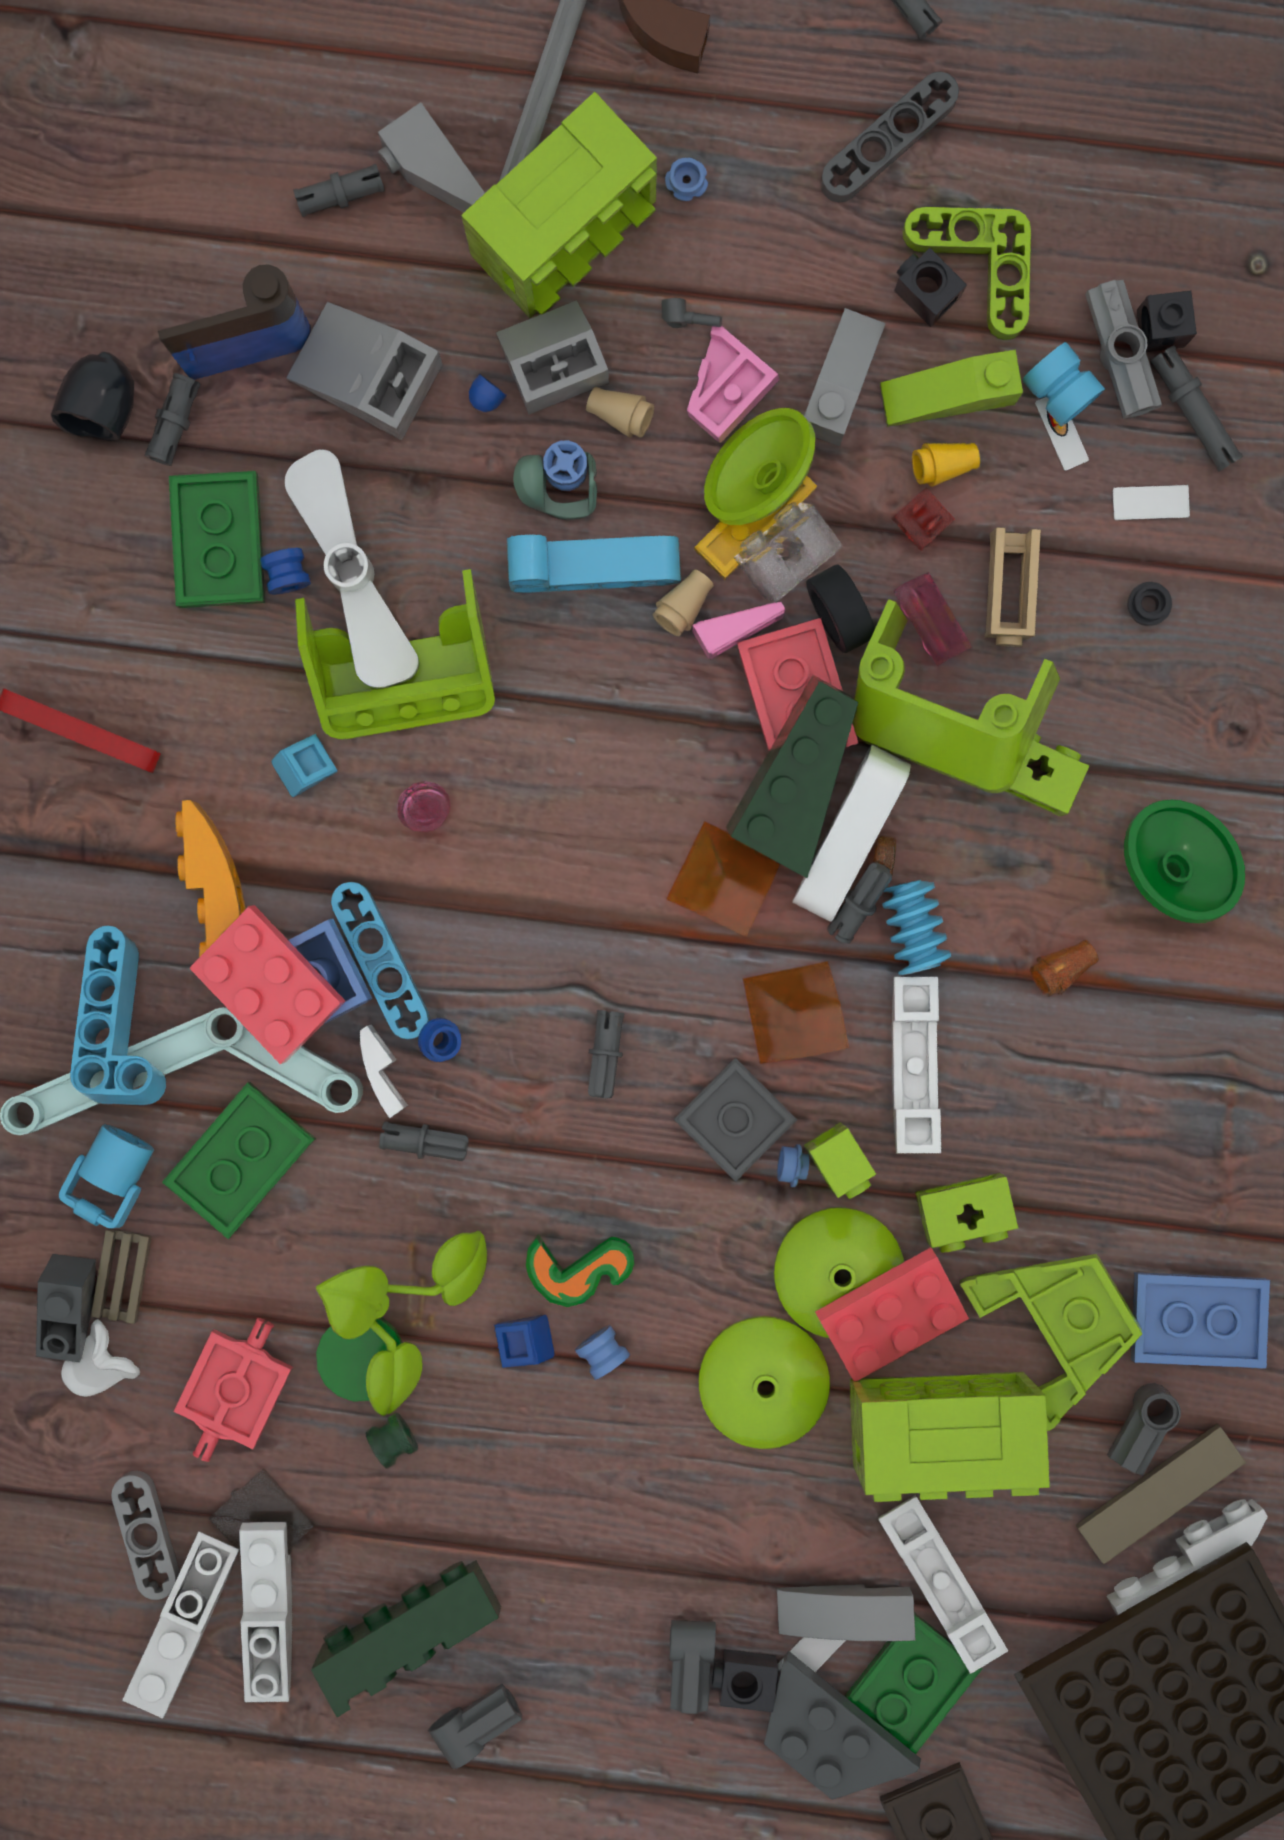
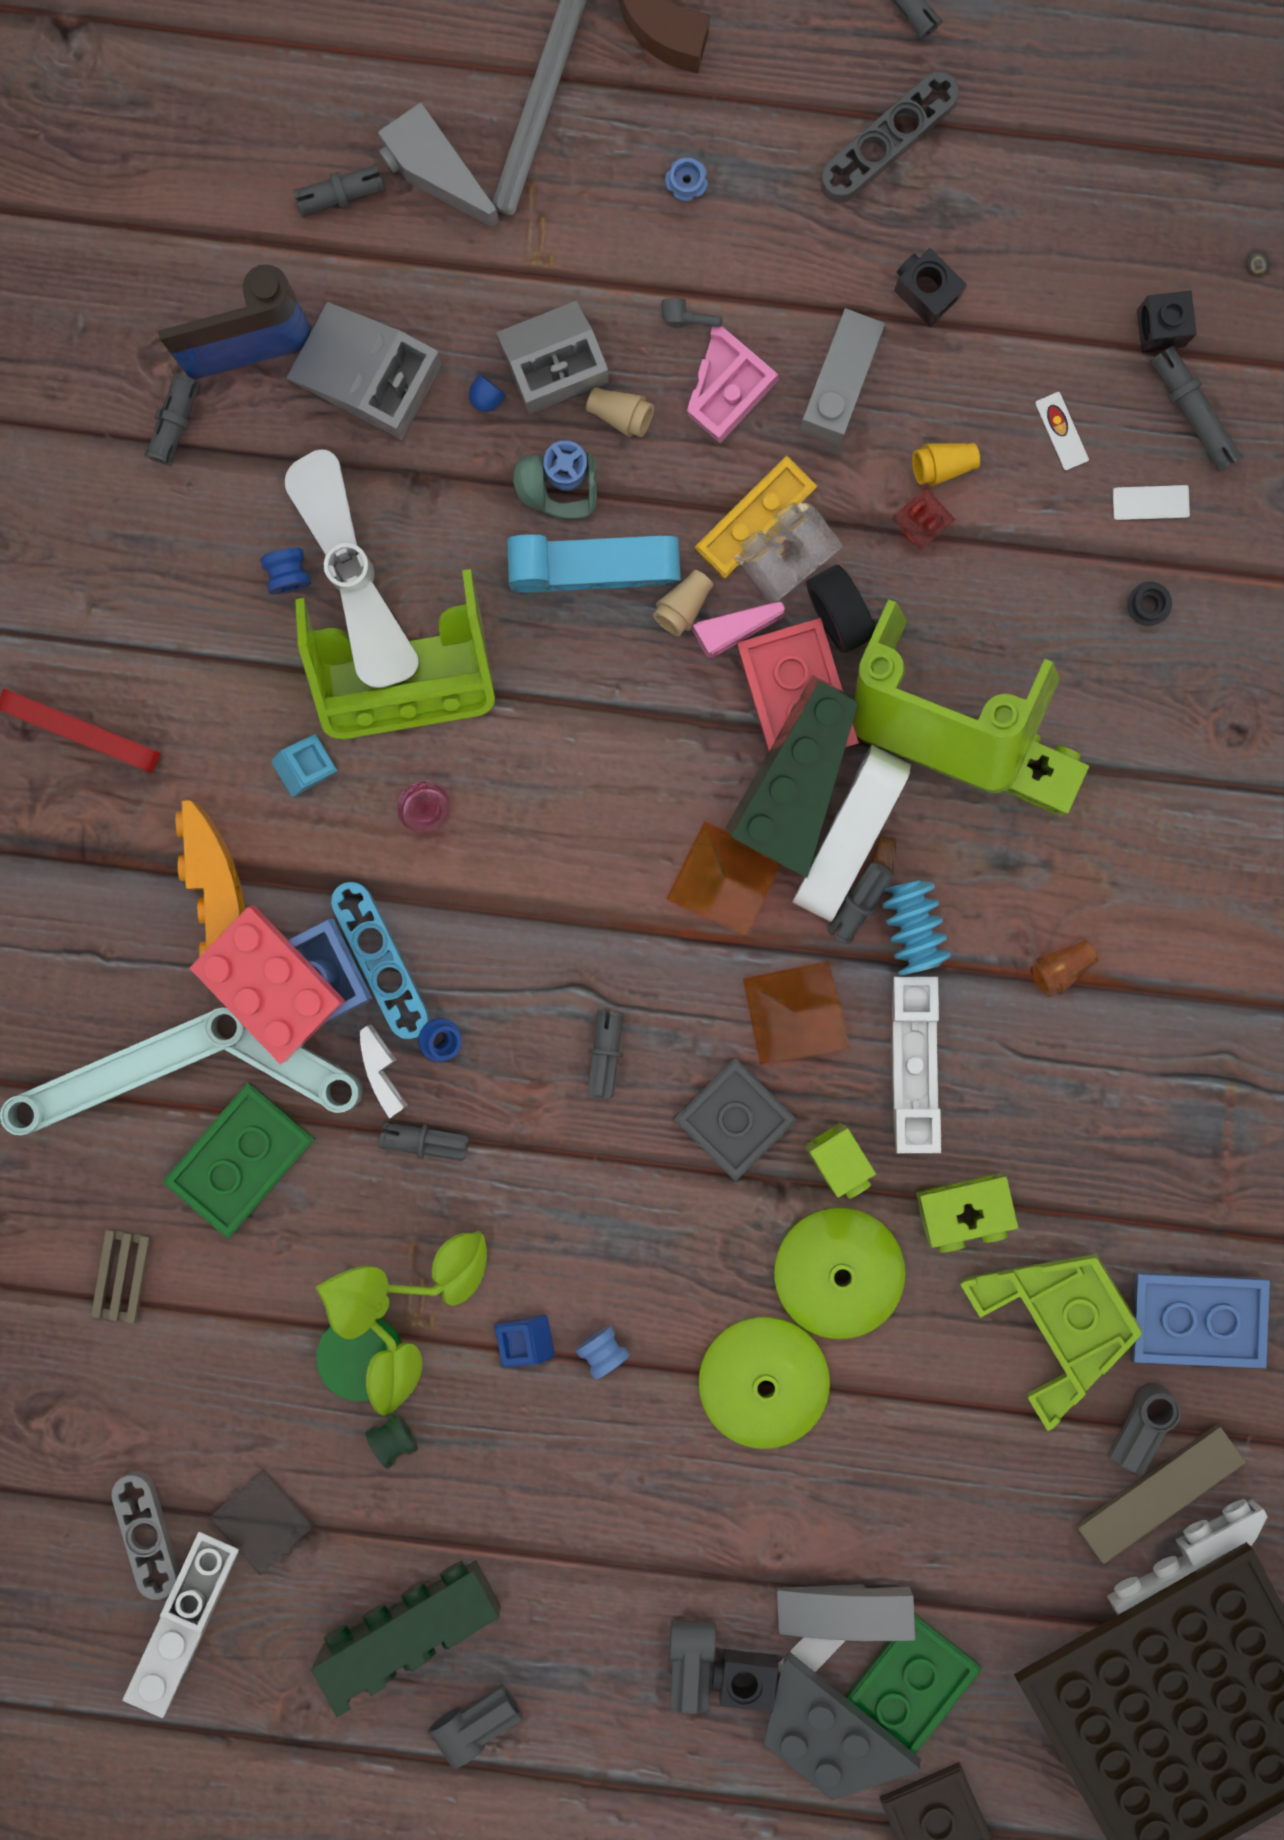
(64, 1307): dark grey slope -> none
(96, 390): black piece -> none
(97, 1367): white piece -> none
(113, 1014): medium azure beam -> none
(114, 1166): medium azure piece -> none
(216, 539): green tile -> none
(233, 1389): coral plate -> none
(266, 1611): white slope -> none
(562, 206): lime container -> none
(580, 1279): green animal -> none
(760, 467): lime dish -> none
(792, 1165): medium blue plate -> none
(892, 1314): coral plate -> none
(932, 619): clear pink plate -> none
(943, 1584): white slope -> none
(949, 1435): lime container -> none
(953, 389): lime slope -> none
(989, 242): lime beam -> none
(1028, 545): tan window -> none
(1063, 384): medium azure wheel -> none
(1116, 322): light grey piece -> none
(1184, 861): green dish -> none

